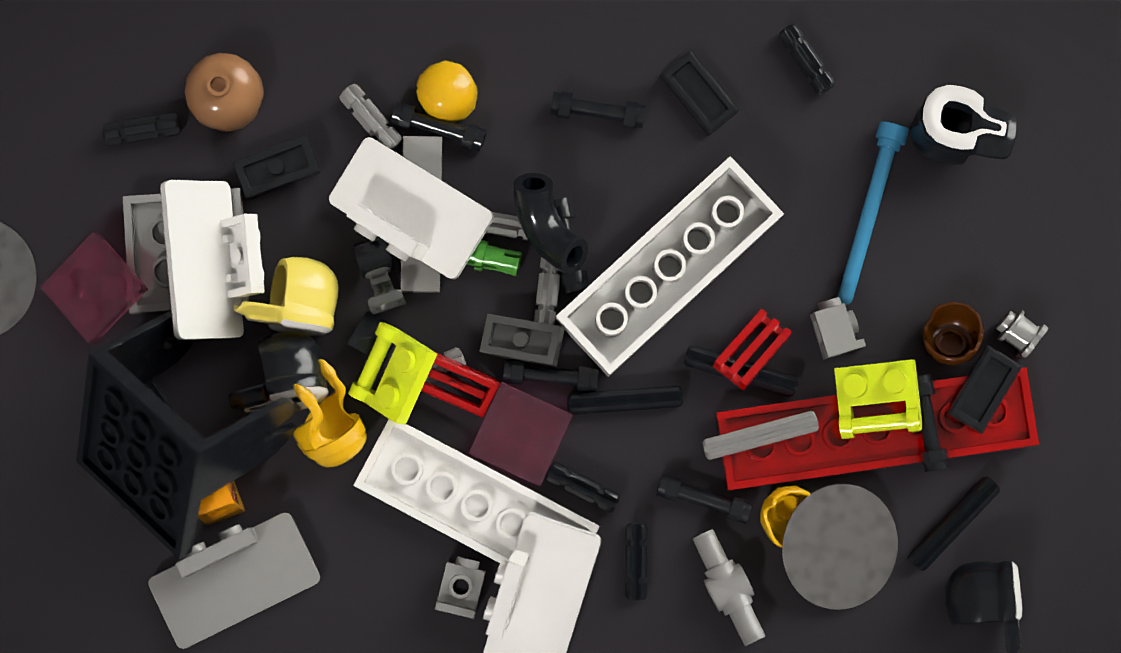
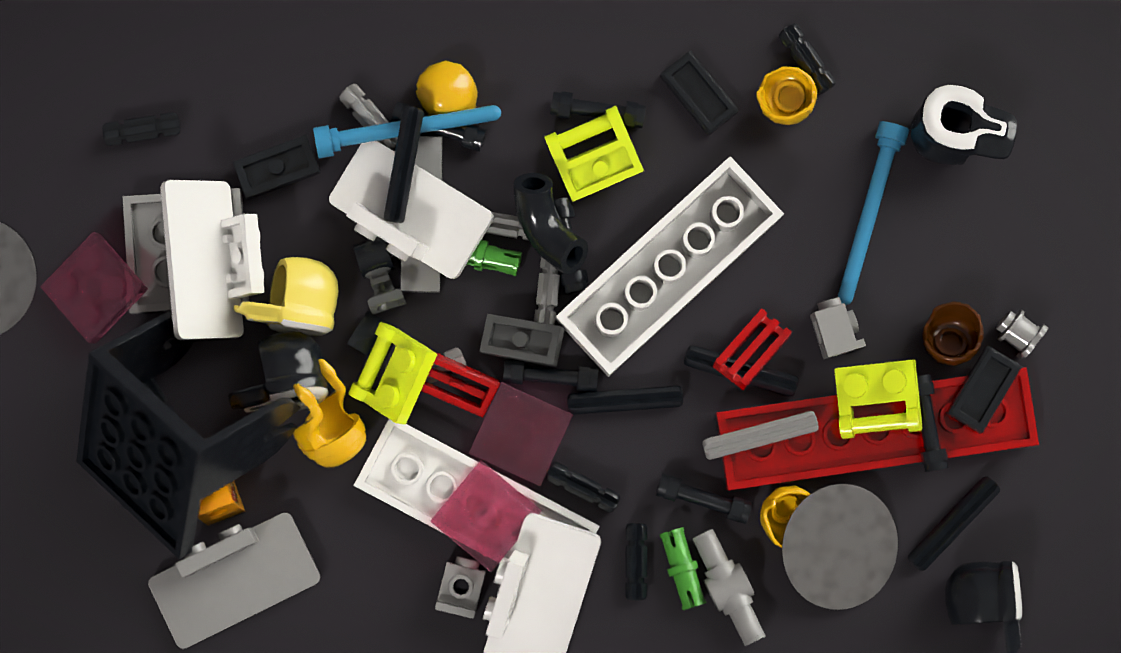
(224, 92): medium nougat cylinder -> none
(332, 140): none -> dark azure piece
(403, 164): none -> black axle
(484, 515): none -> clear pink plate
(600, 165): none -> neon yellow plate
(682, 568): none -> bright green pin
(787, 95): none -> yellow hair

